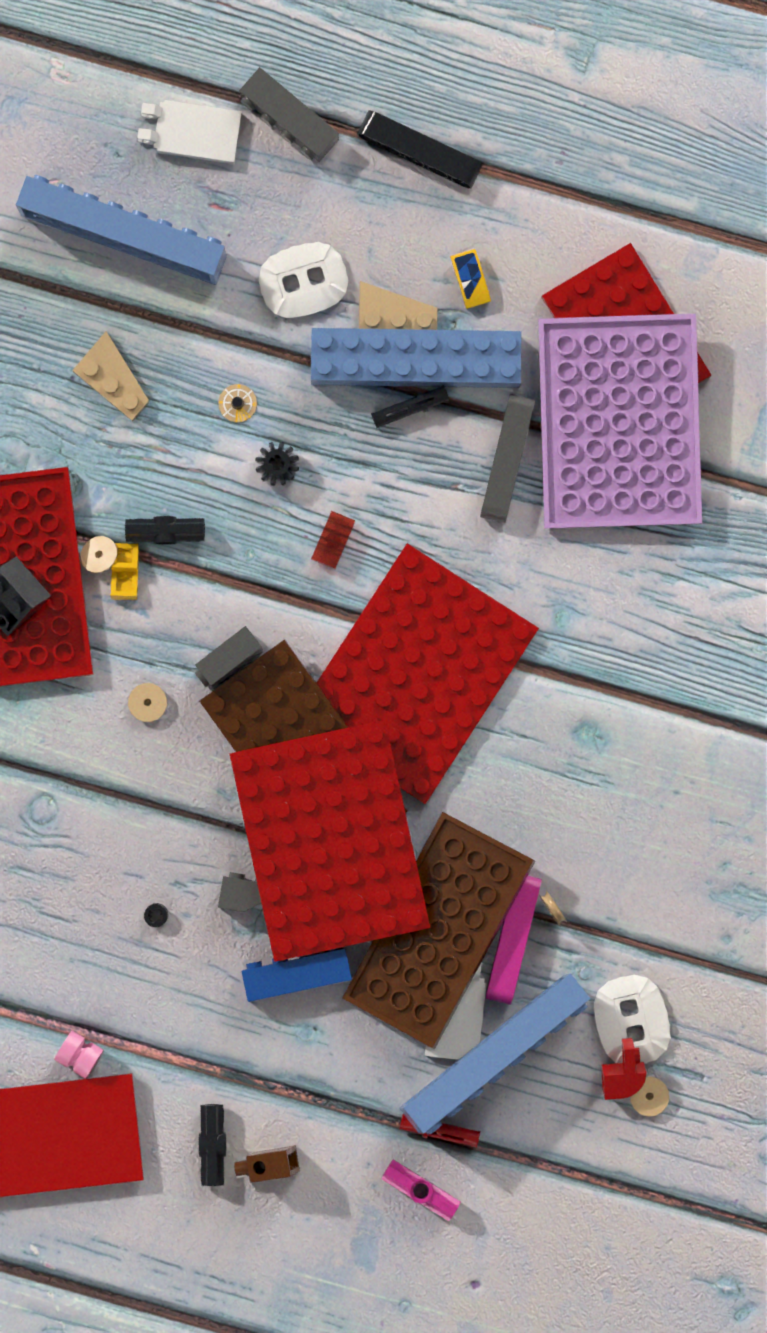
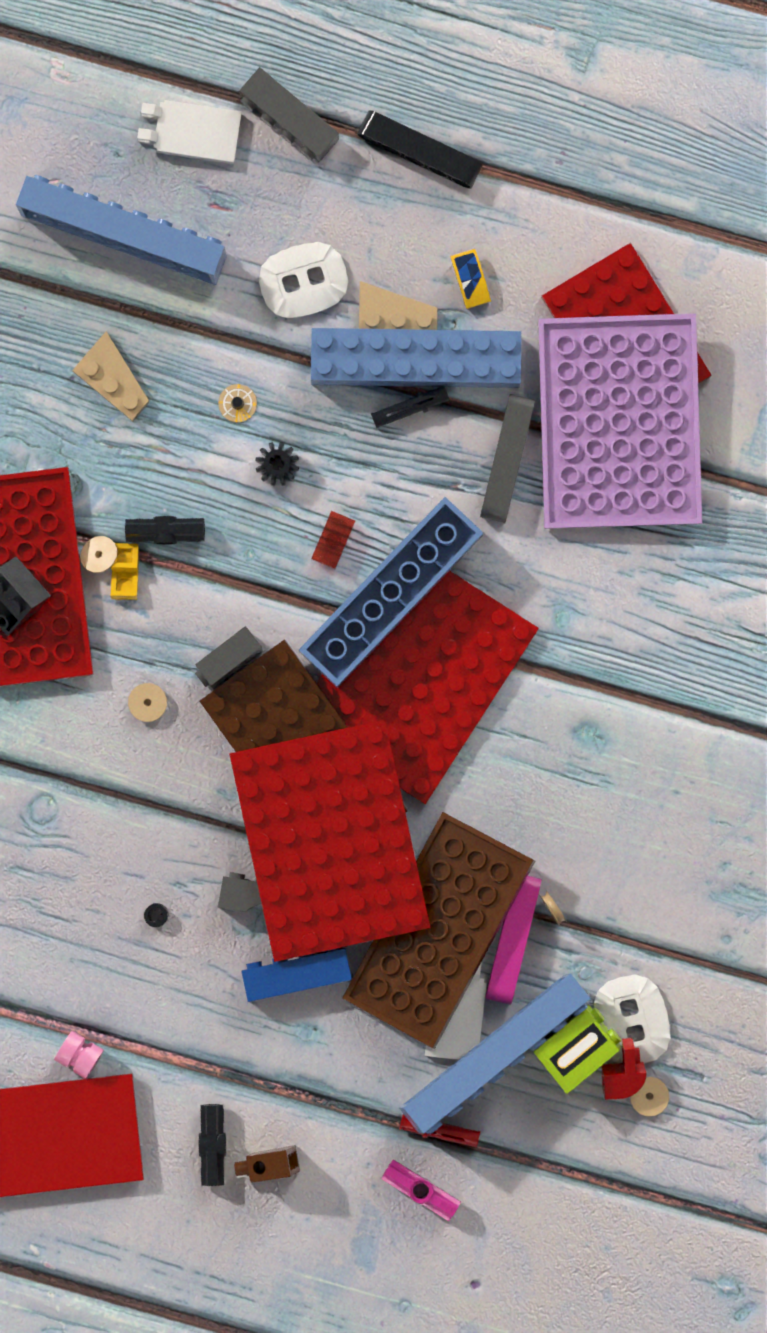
(391, 592): none -> medium blue brick
(578, 1048): none -> lime slope

